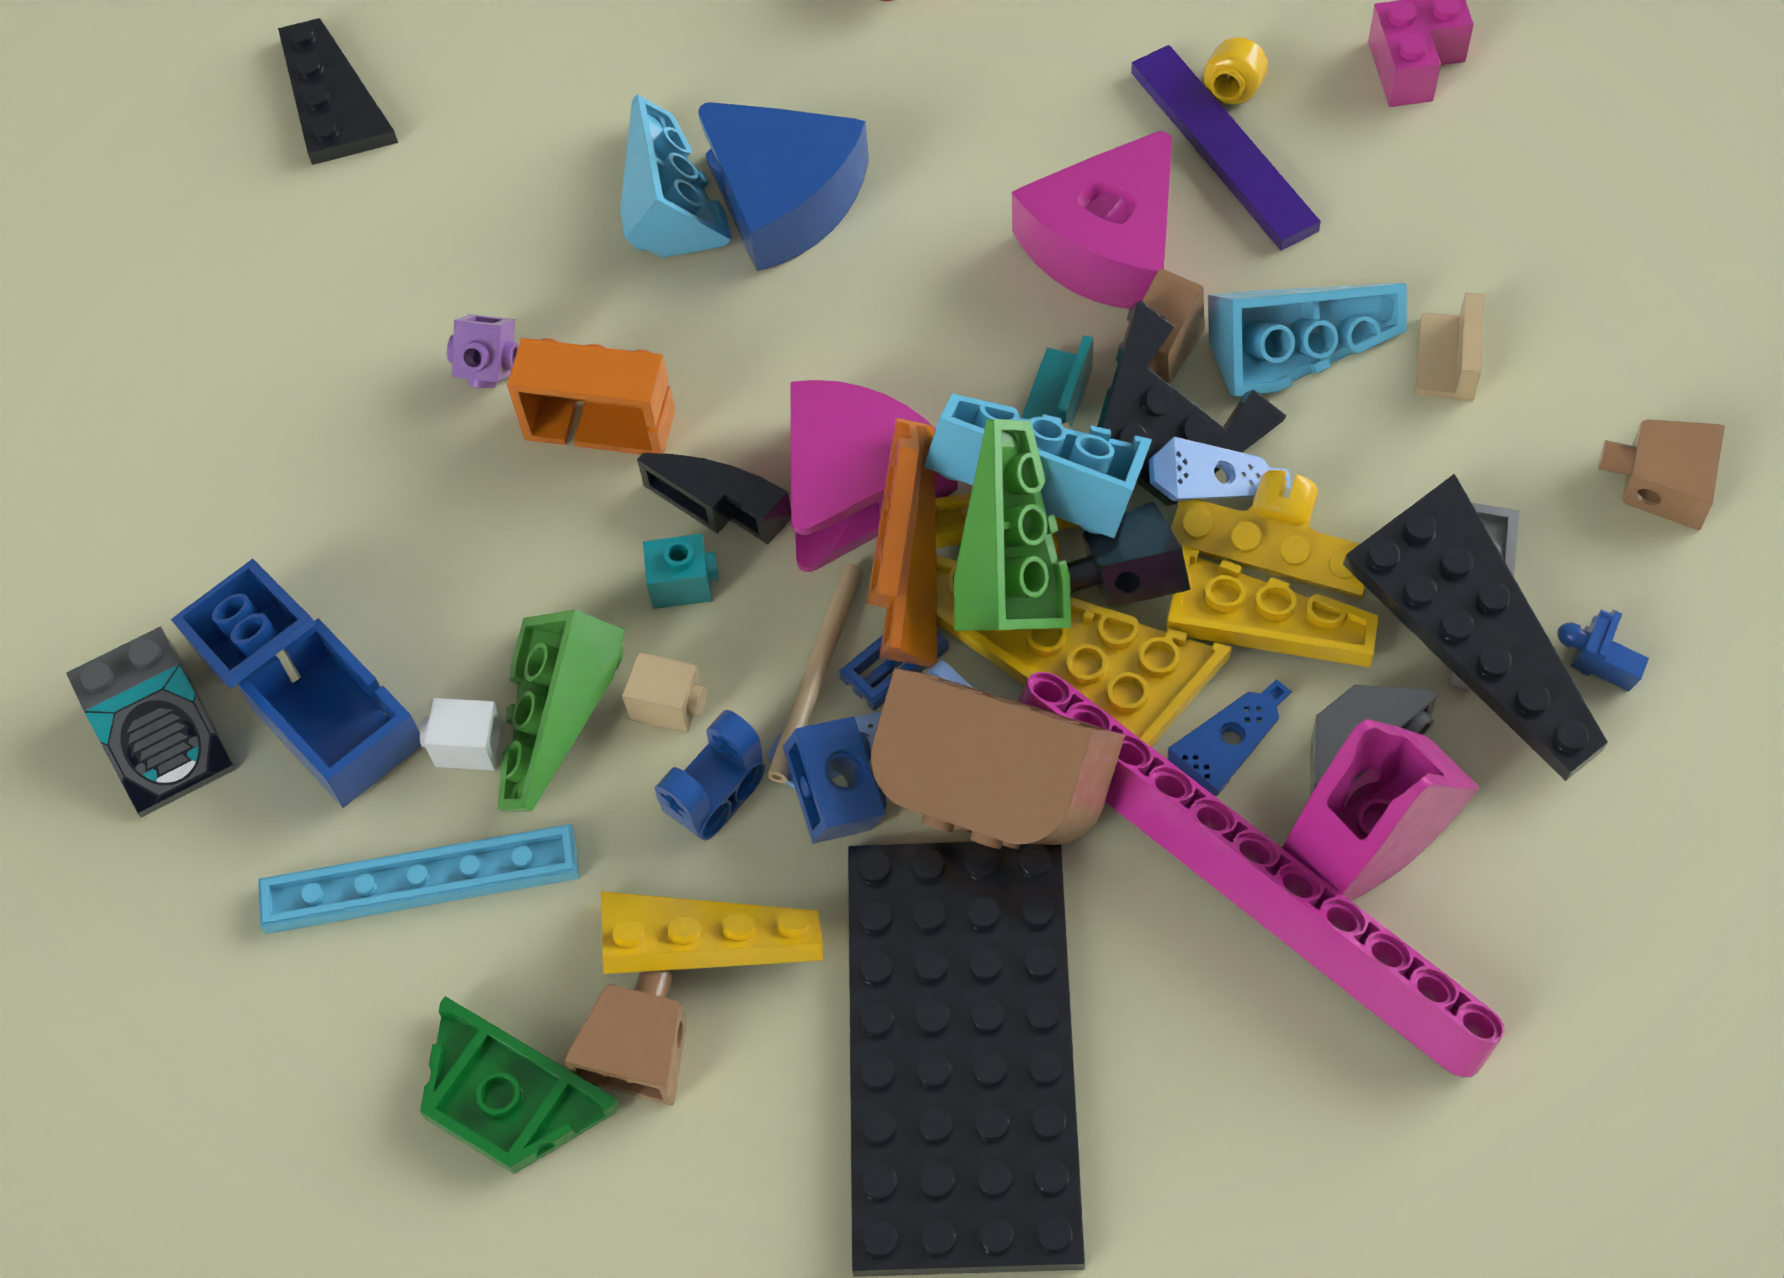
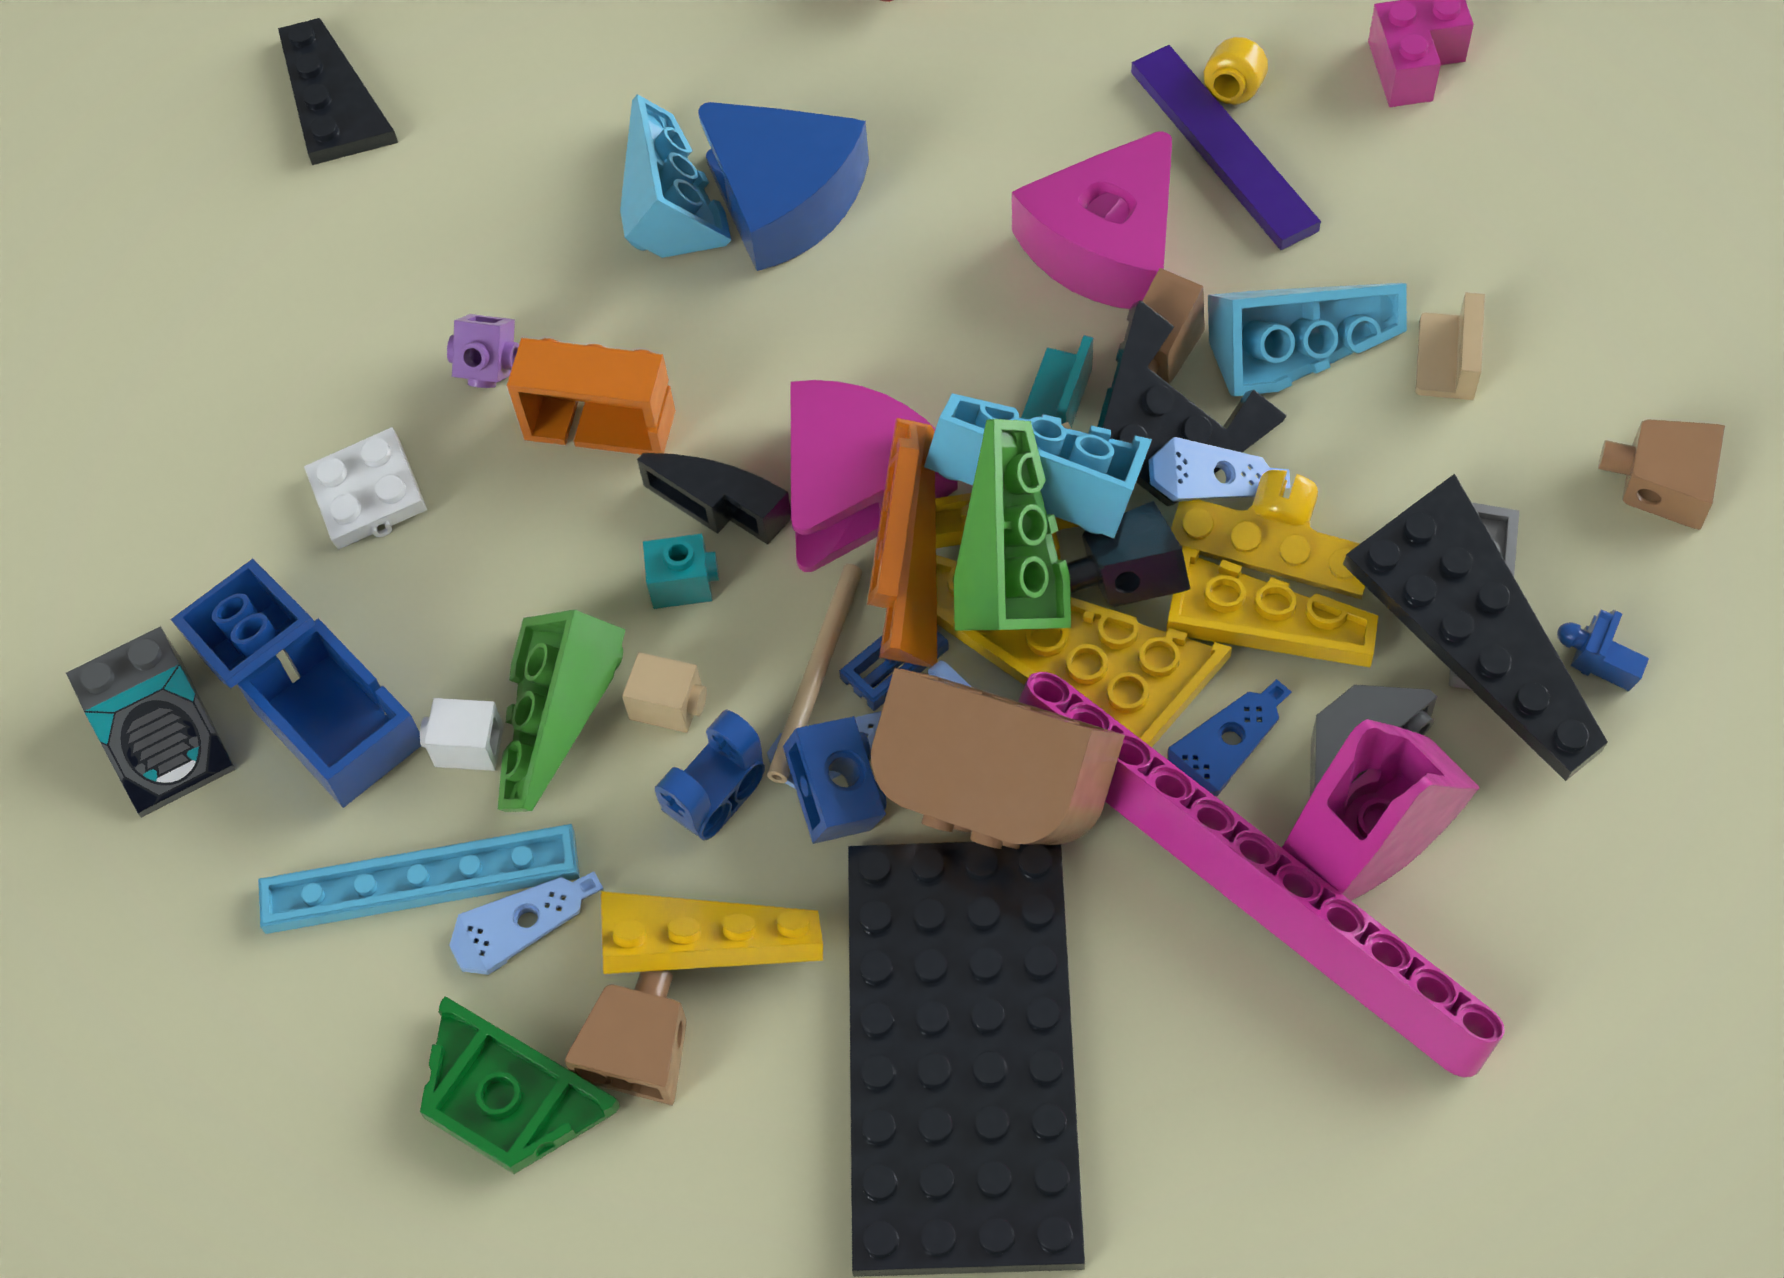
(365, 488): none -> white plate
(500, 922): none -> light blue piece

